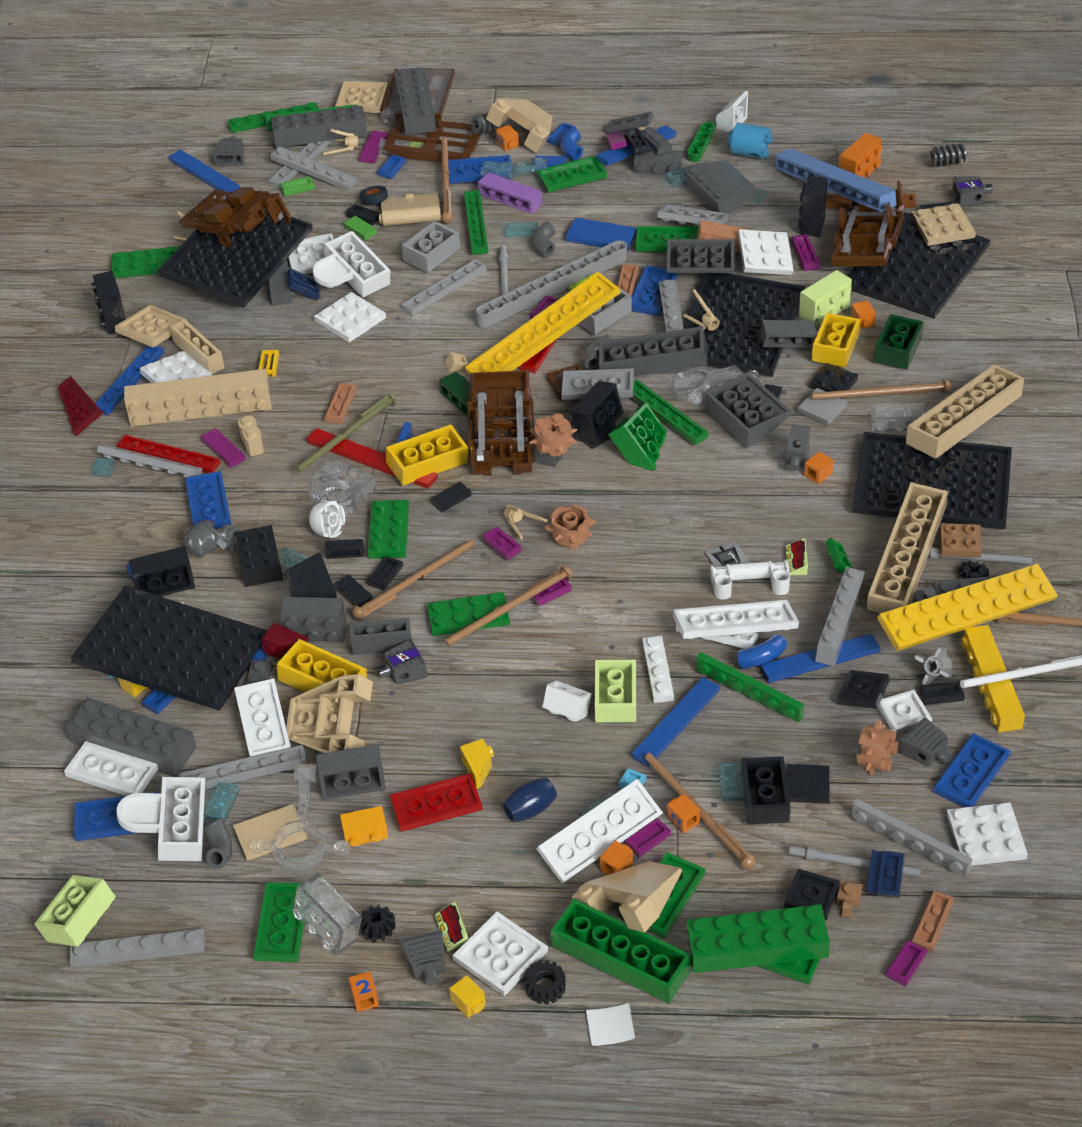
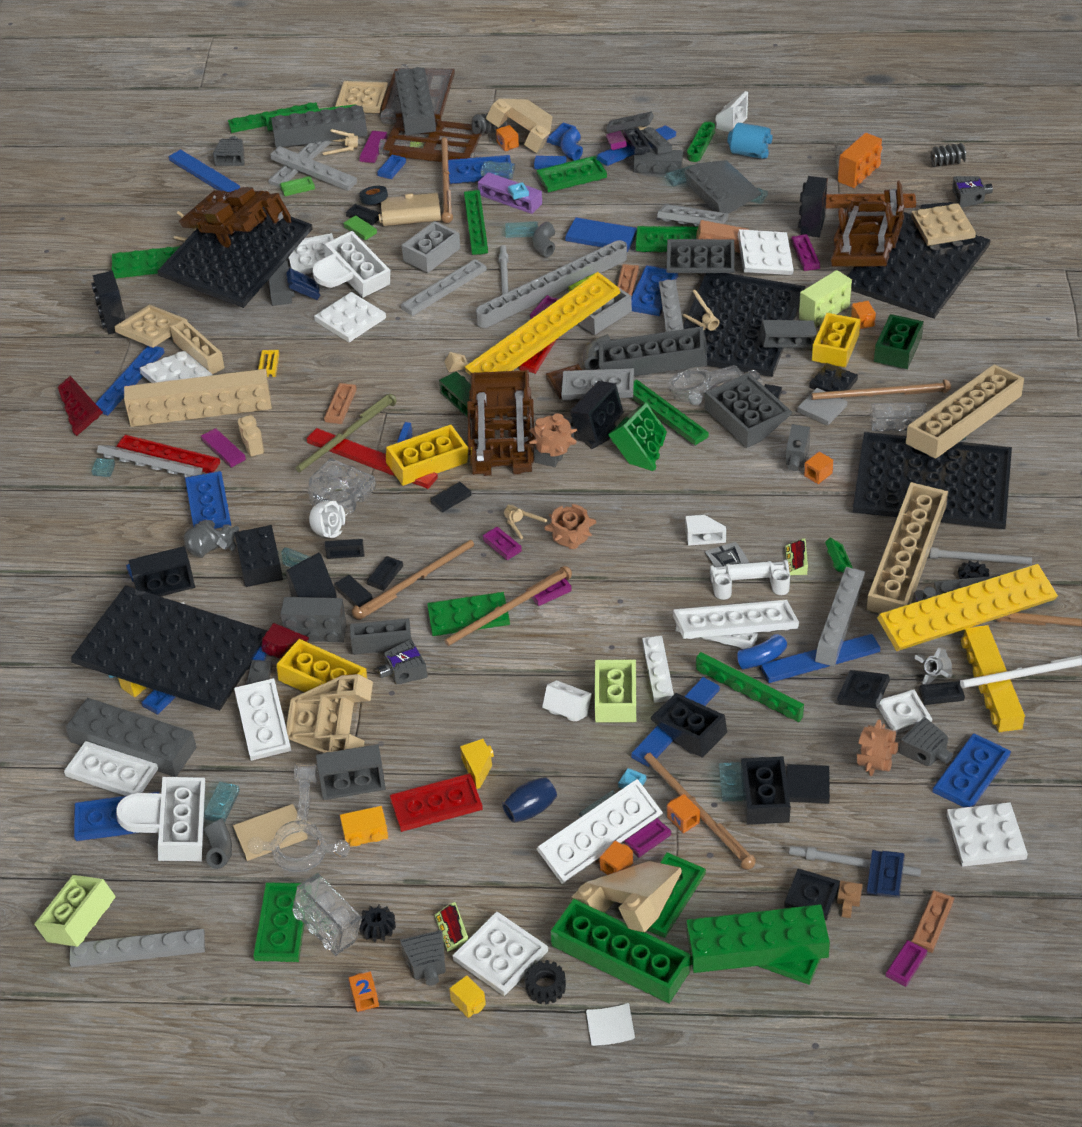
(249, 767): light grey plate -> none
(388, 529): green plate -> none
(518, 190): none -> medium azure tile
(524, 166): clear light blue plate -> none
(691, 724): none -> black slope
(704, 530): none -> white slope
(839, 180): medium blue brick -> none
(911, 837): light grey plate -> none
(960, 540): medium nougat plate -> none

